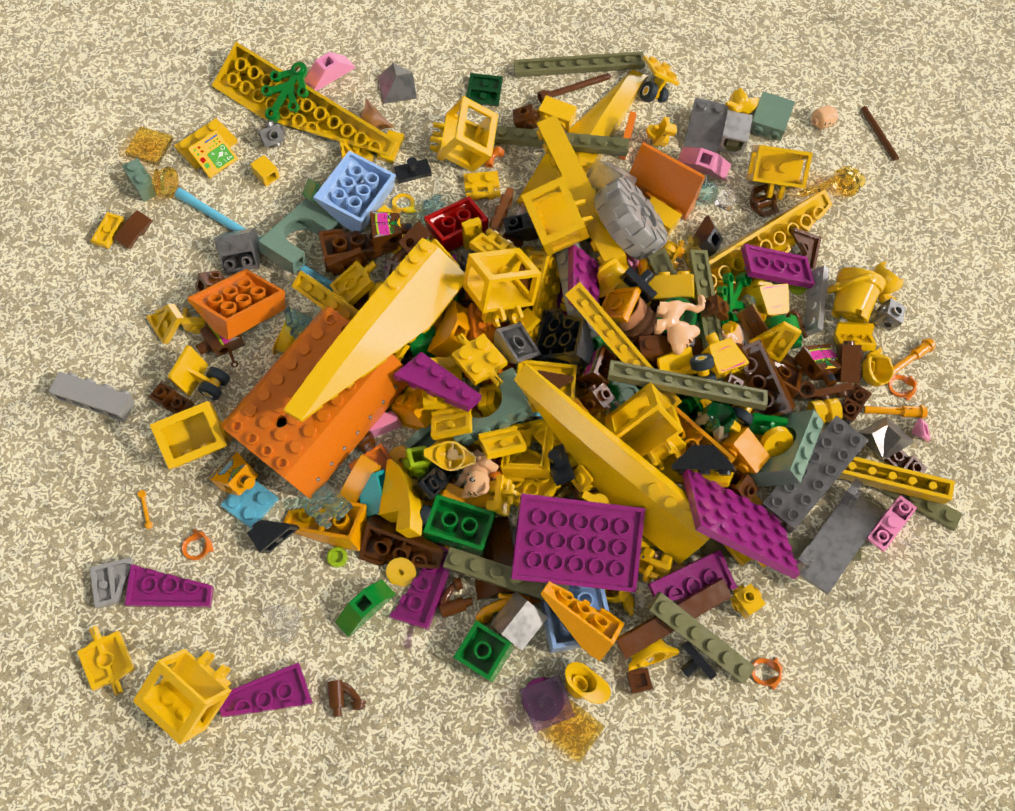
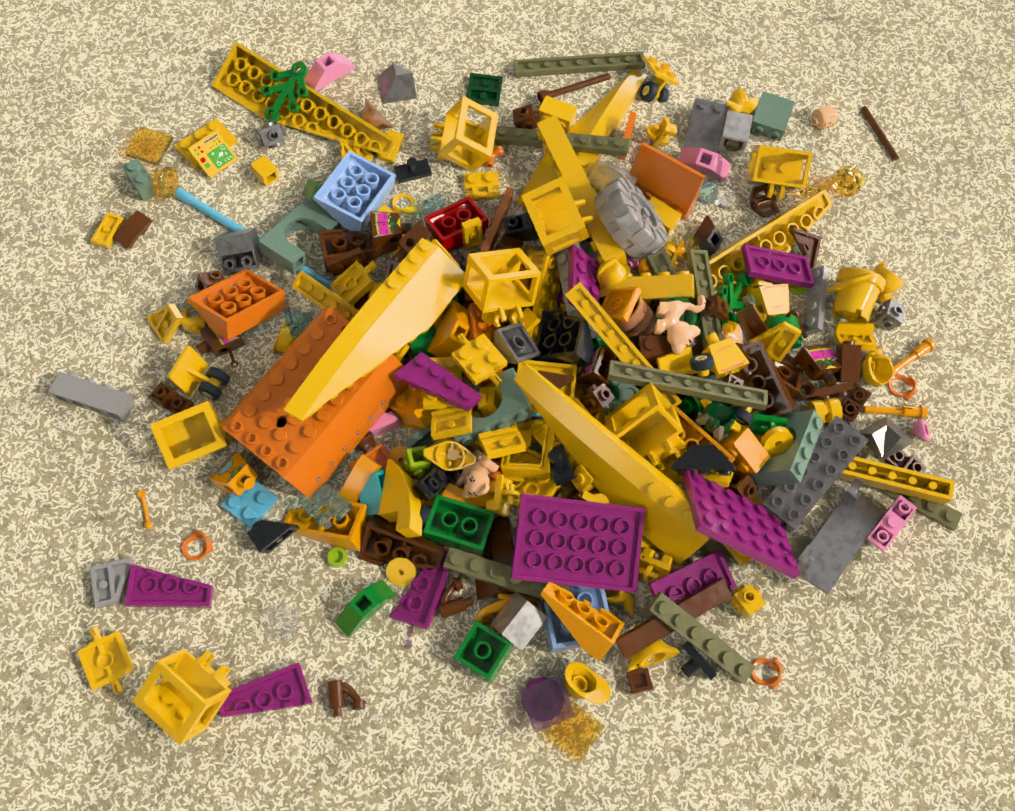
(490, 242): yellow plate -> none
(632, 279): black tile -> none

